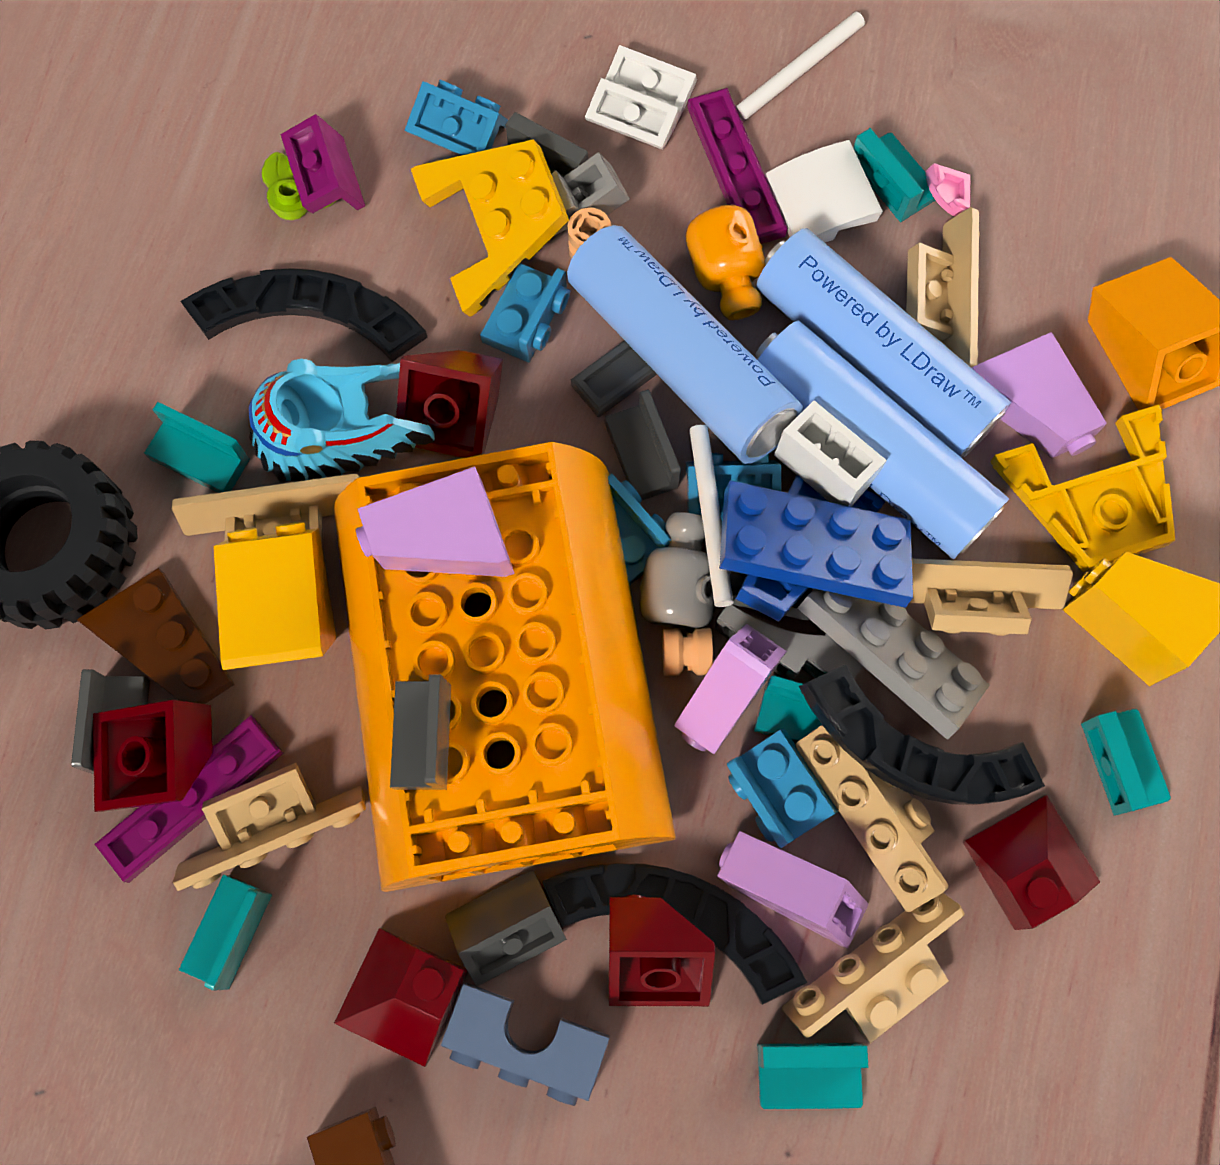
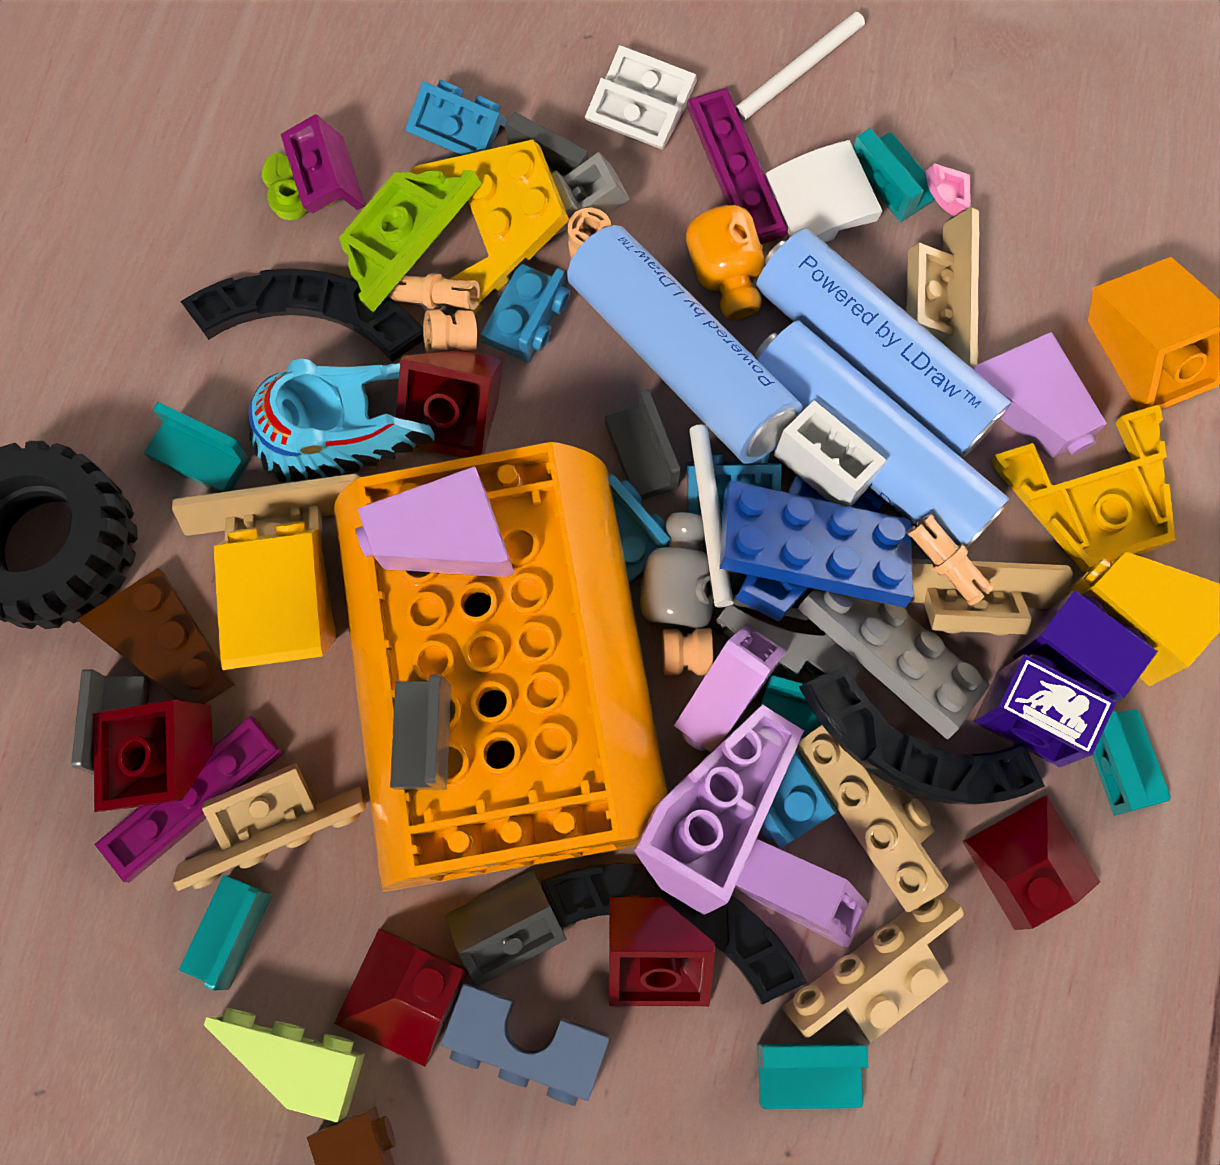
(297, 1070): none -> yellowish green slope
(400, 227): none -> lime wing
(436, 292): none -> light nougat pin
(449, 332): none -> light nougat wheel
(612, 378): dark grey tile -> none
(713, 816): none -> lavender wedge
(950, 559): none -> light nougat pin
(1045, 710): none -> dark purple brick
(1089, 645): none -> dark purple brick

